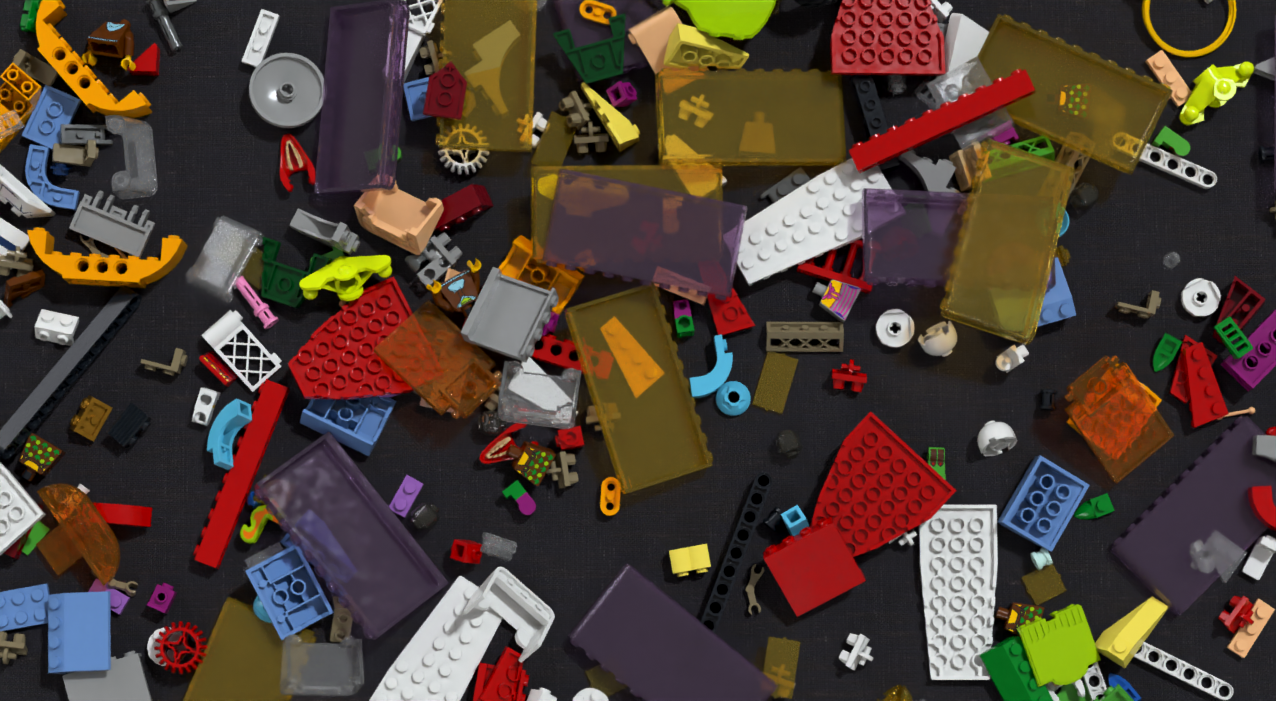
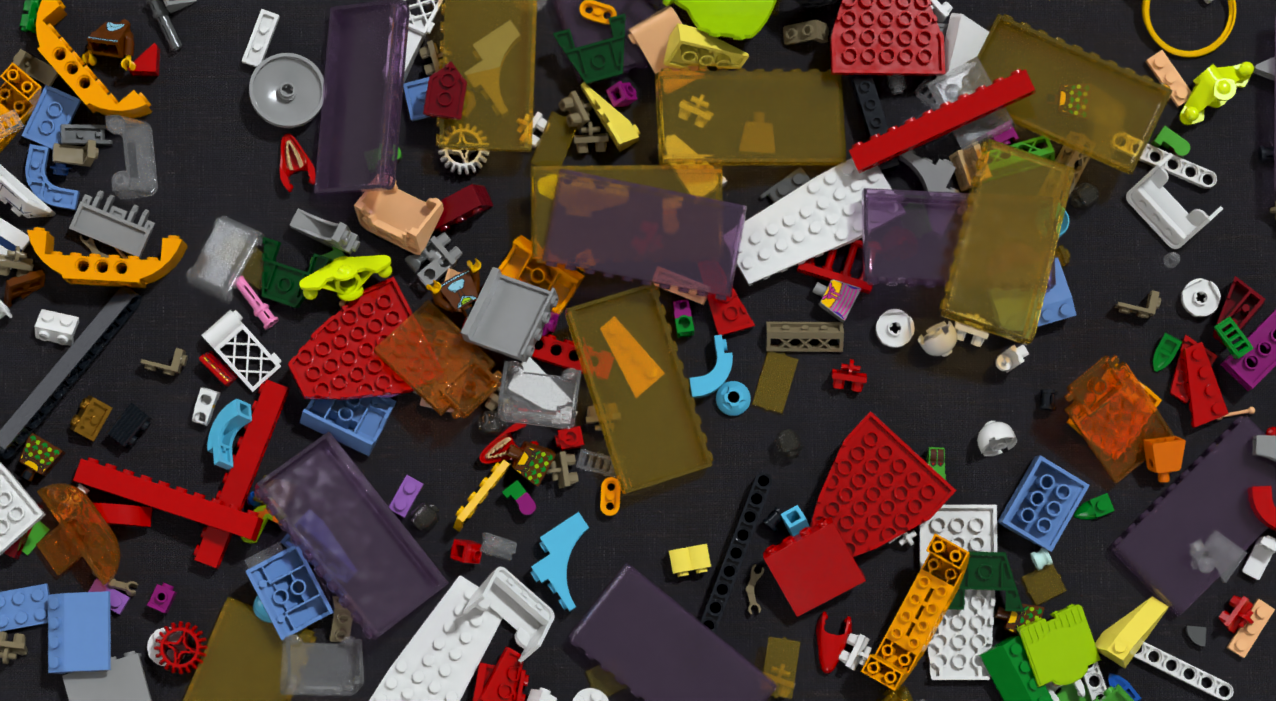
(167, 499): none -> red brick
(477, 498): none -> yellow wing
(554, 566): none -> medium azure arch
(581, 460): none -> clear slope
(806, 31): none -> dark tan bracket
(829, 644): none -> red animal
(919, 614): none -> light orange slope
(978, 335): none -> white hips
(988, 572): none -> dark green wing
(1163, 211): none -> white windscreen
(1164, 455): none -> orange torso
(1197, 634): none -> dark grey tile

